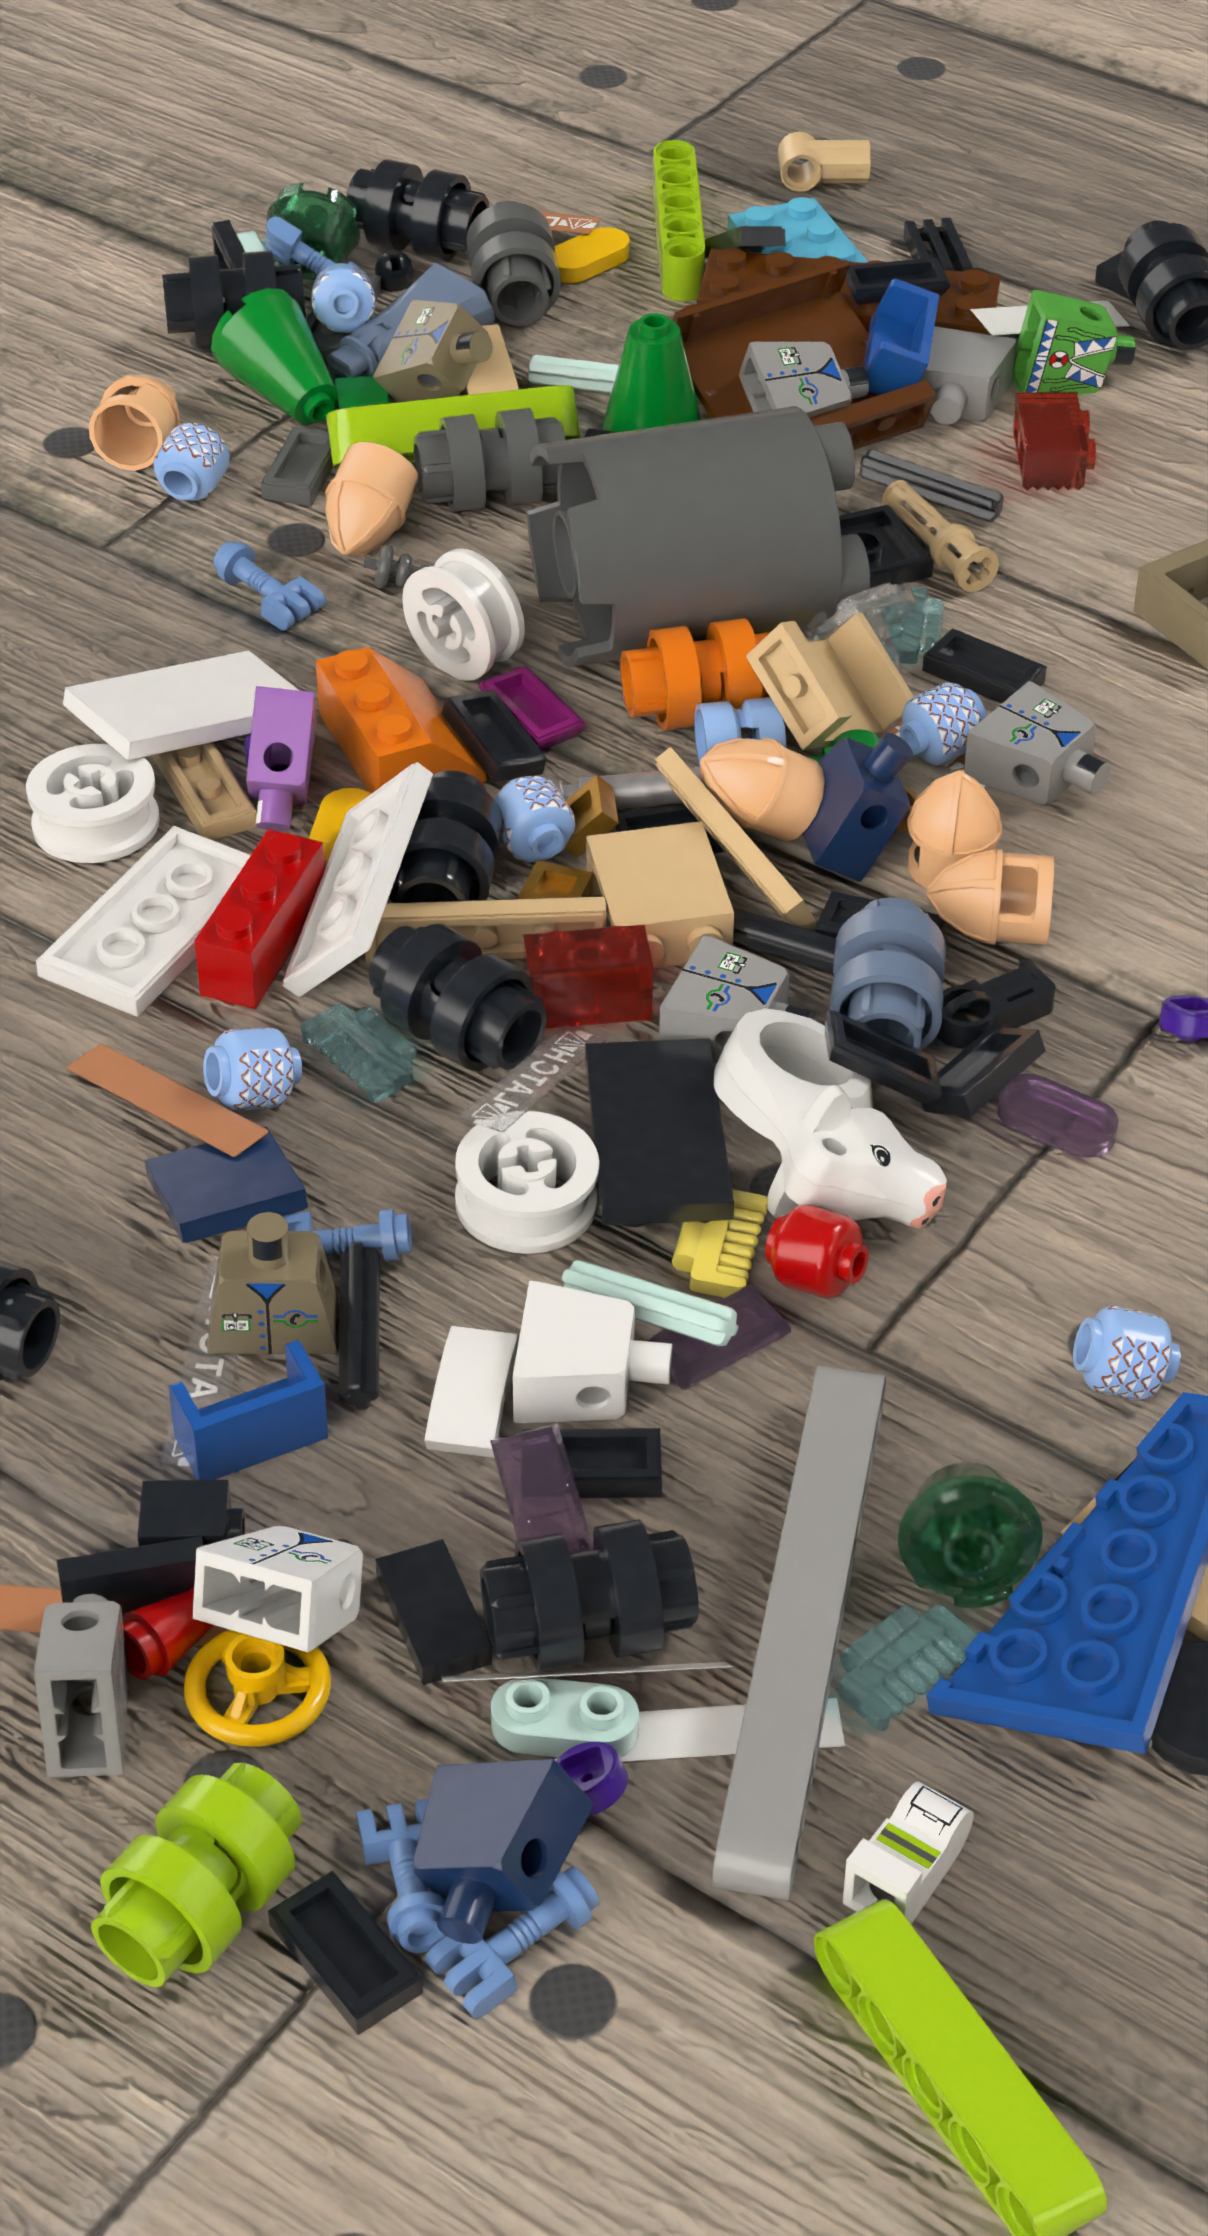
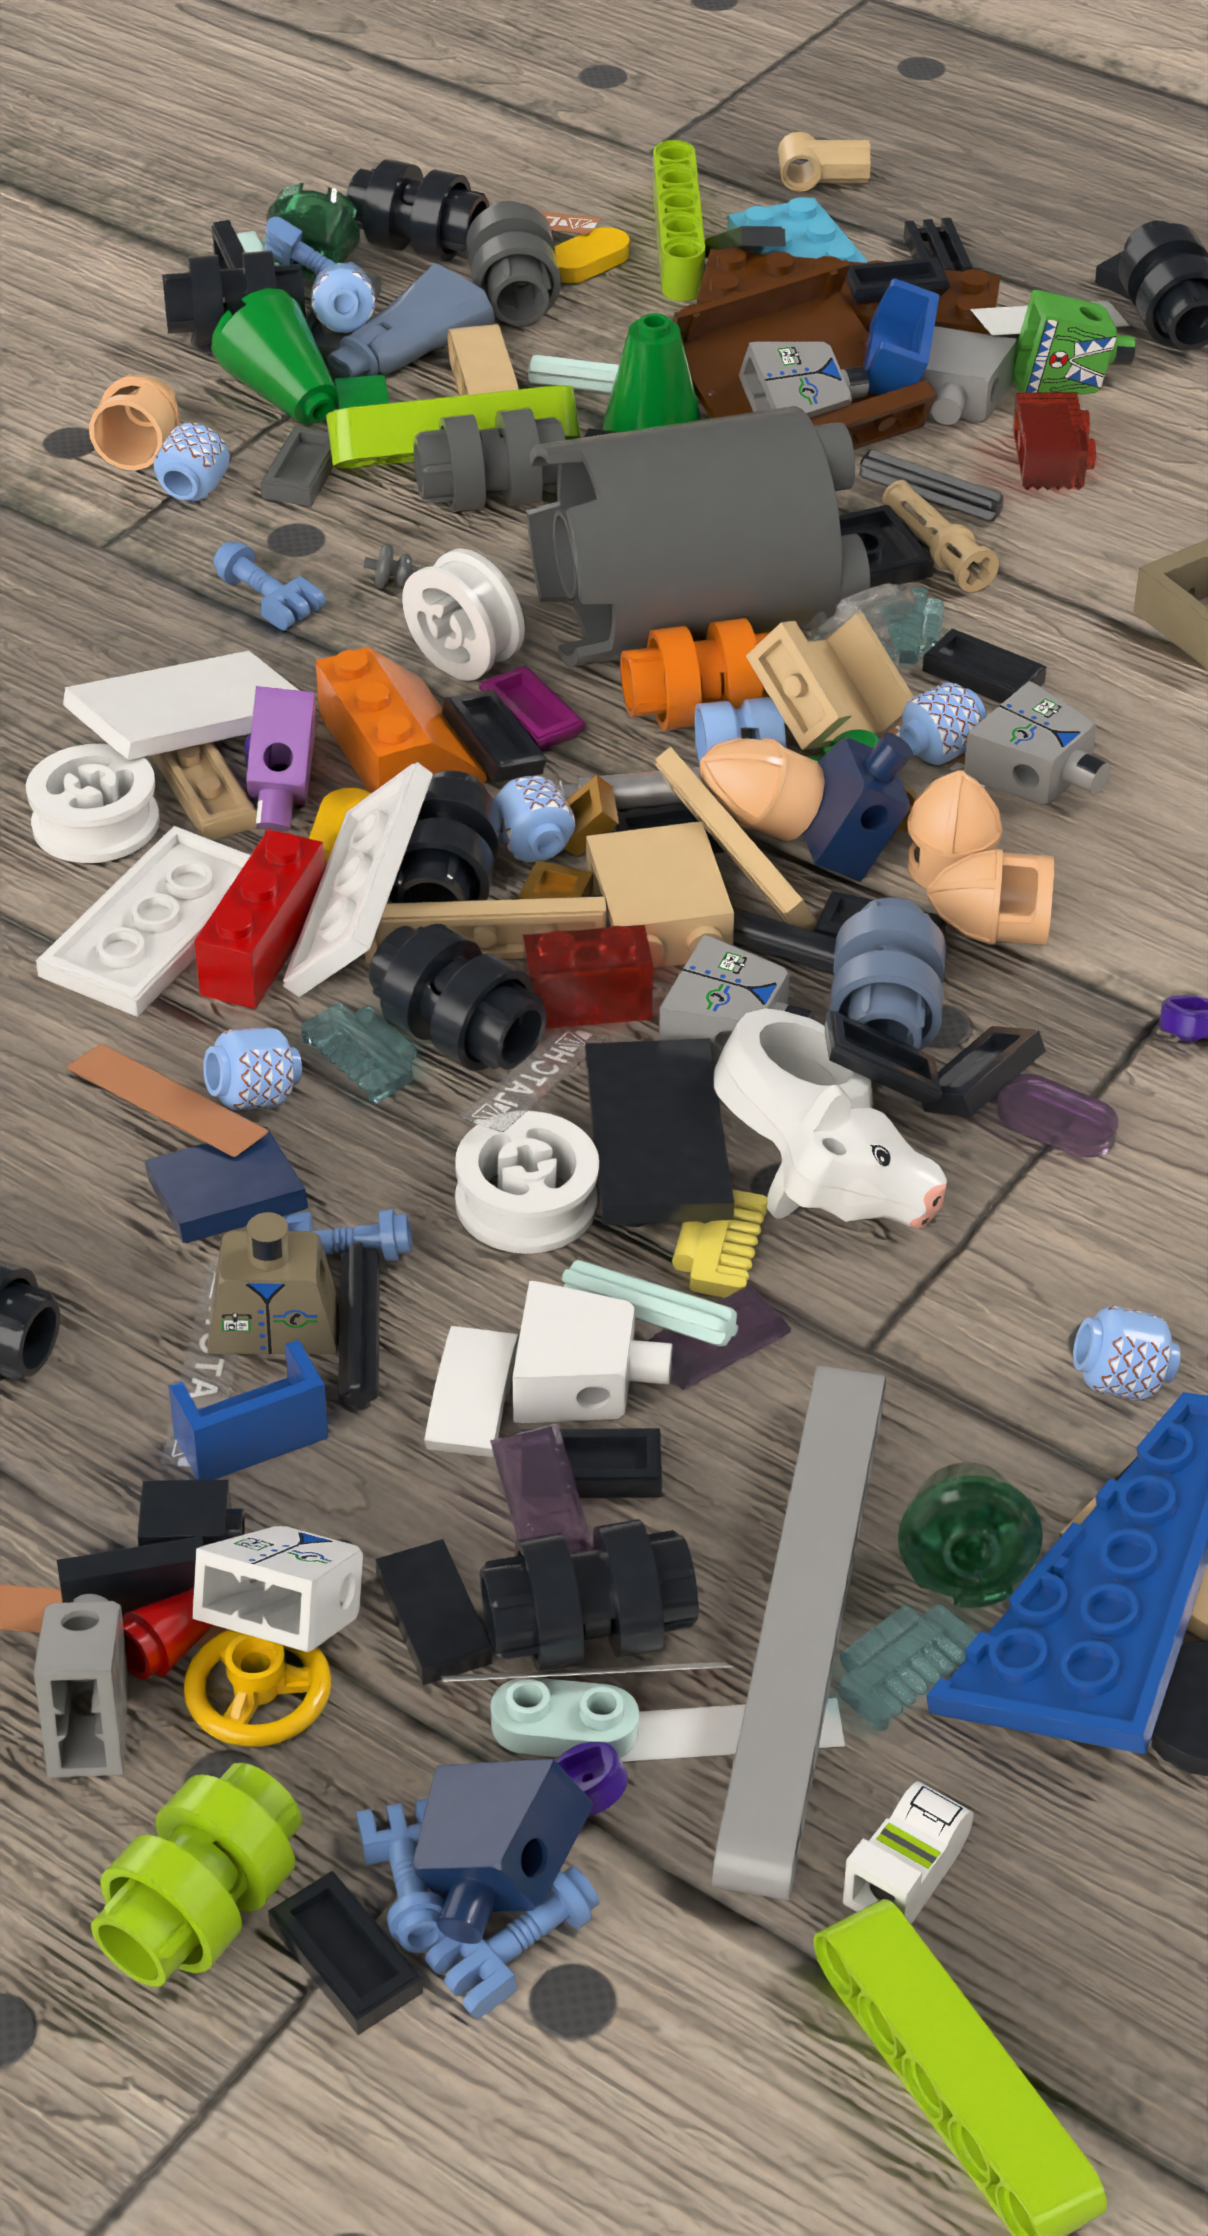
(368, 497): light nougat helmet -> none
(395, 271): black hinge -> none
(432, 352): dark tan torso -> none
(816, 1251): red head -> none
(1002, 1001): black piece -> none

